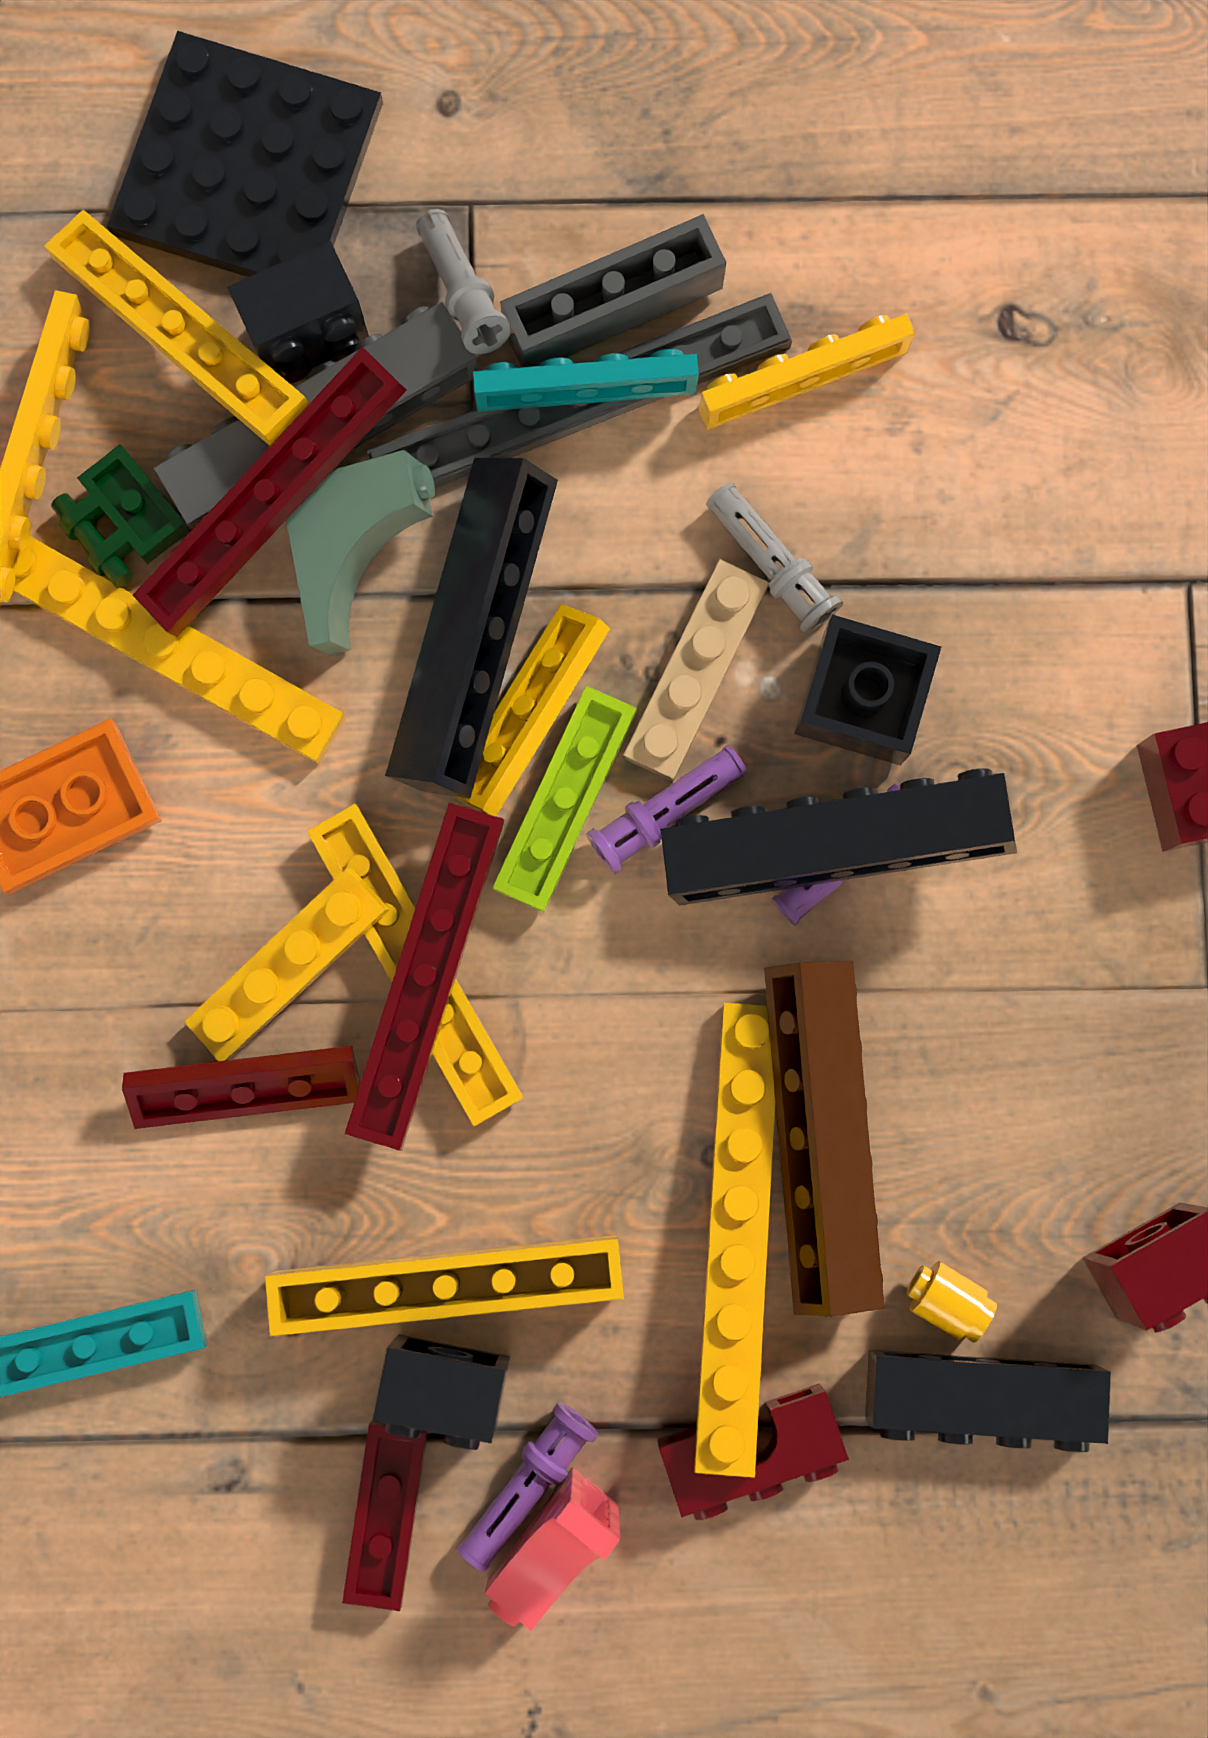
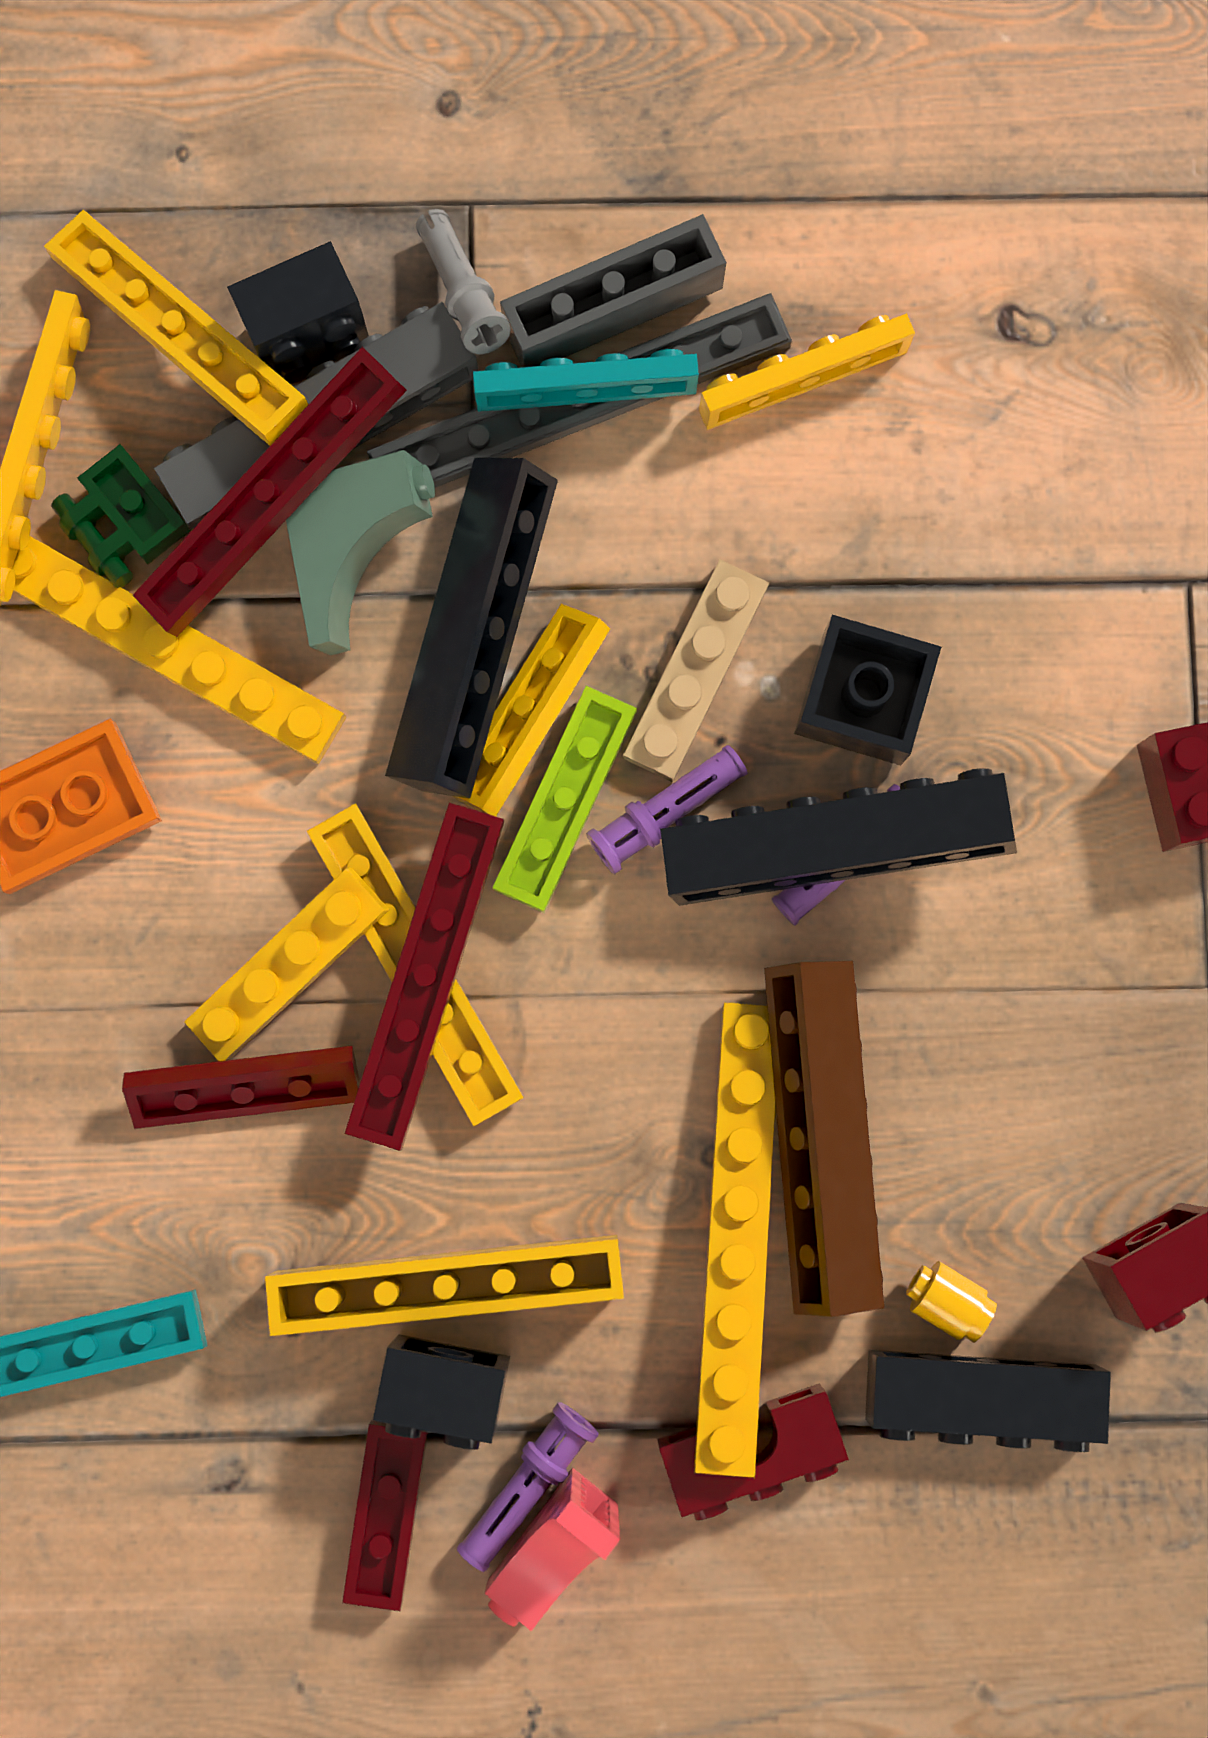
(243, 158): black plate -> none
(785, 583): light grey pin -> none

